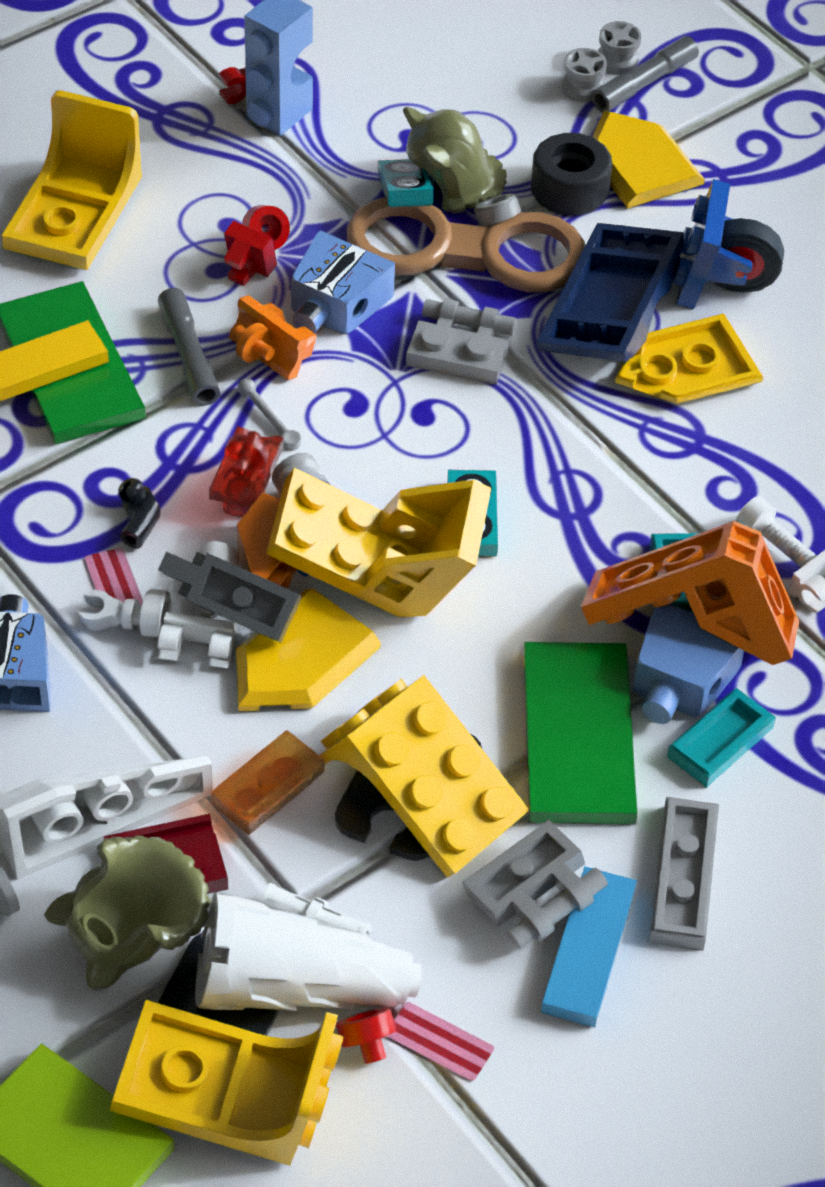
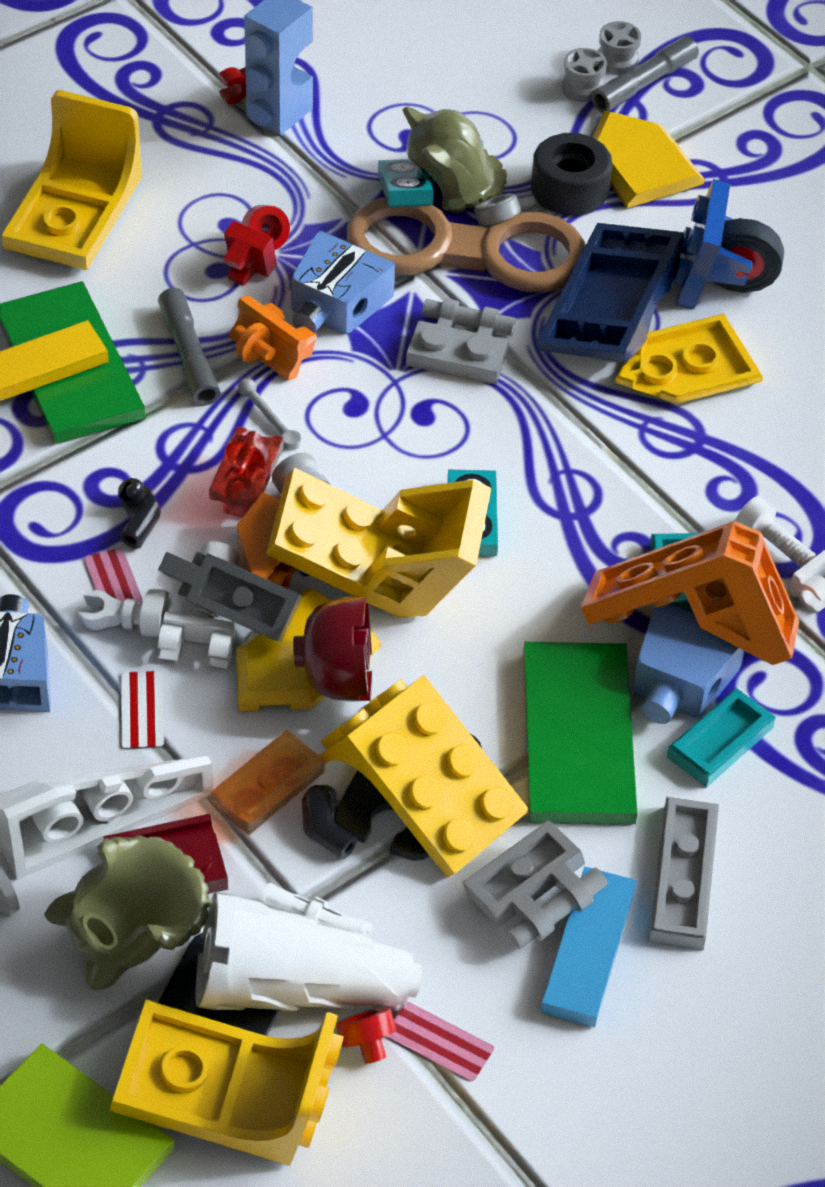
(142, 709): none -> sticker
(320, 823): none -> black arm
(337, 649): none -> dark red cylinder

